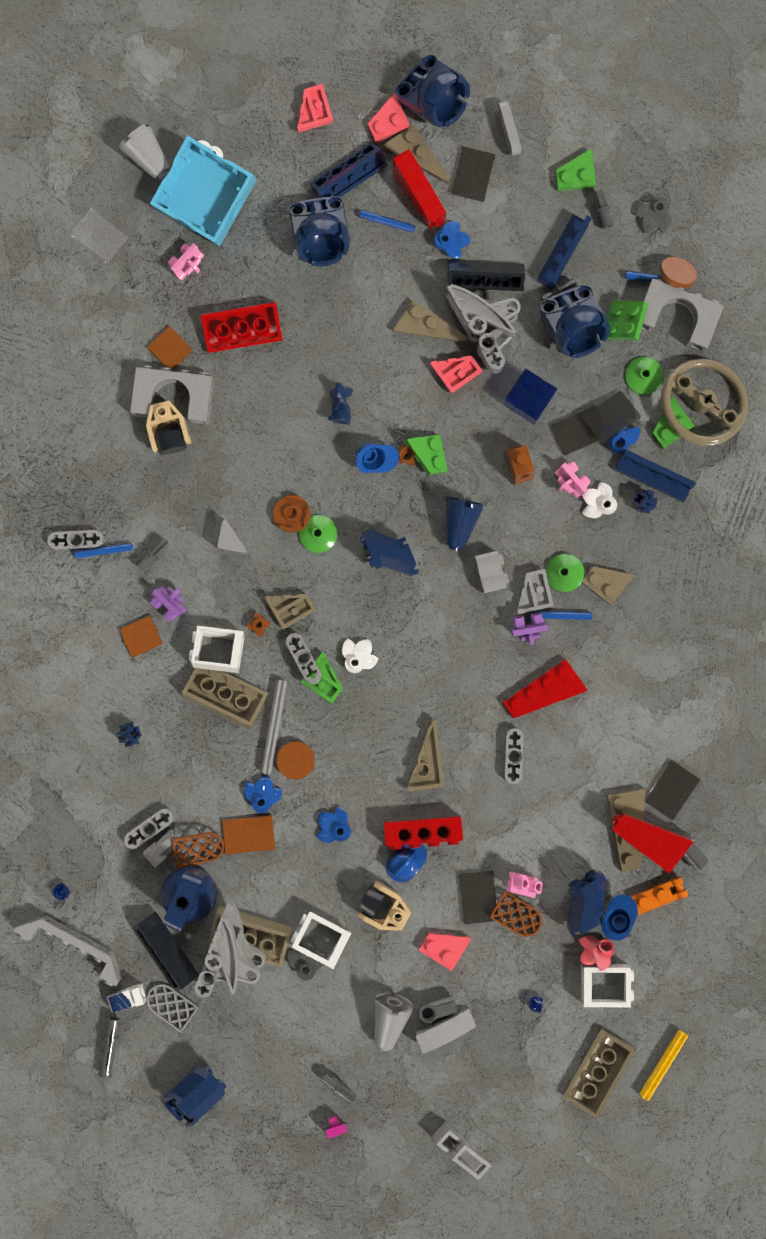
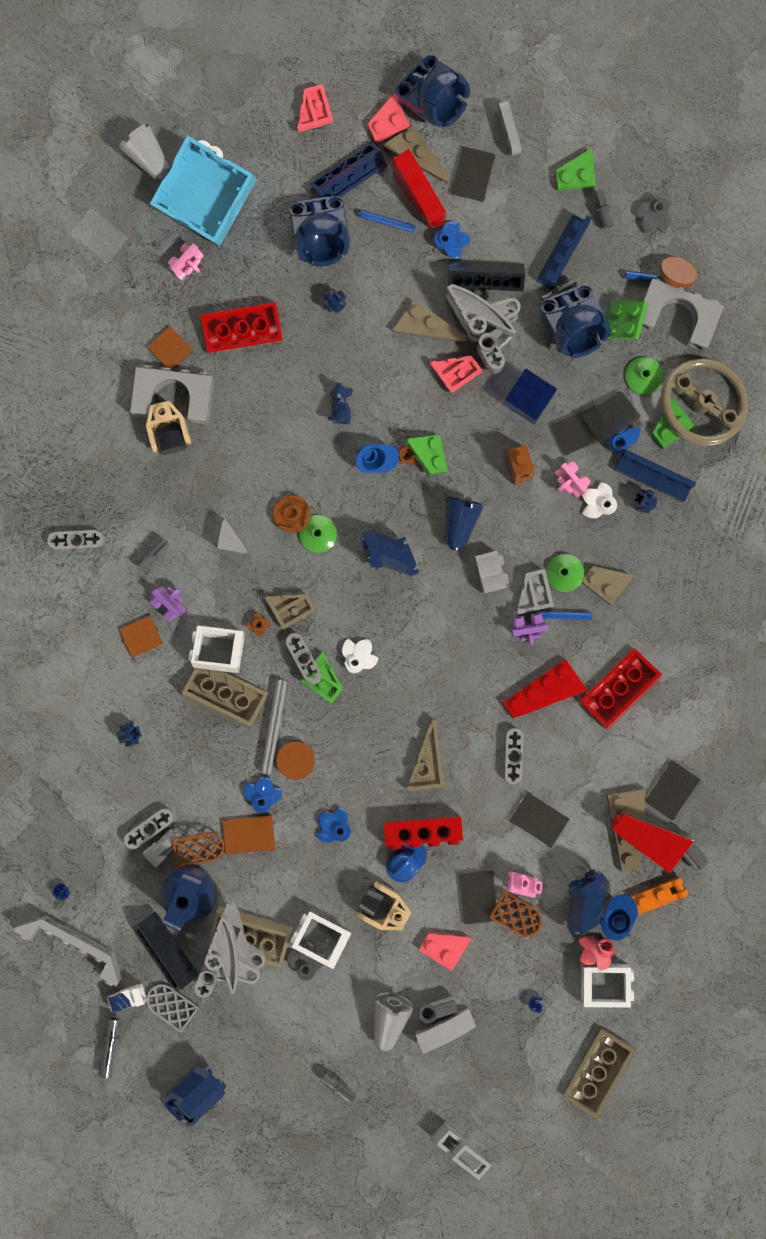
(103, 550): blue bar -> none
(334, 301): none -> dark blue gear
(336, 1129): dark pink tile -> none
(539, 819): none -> clear smoke piece
(621, 688): none -> red slope
(663, 1065): yellow axle -> none

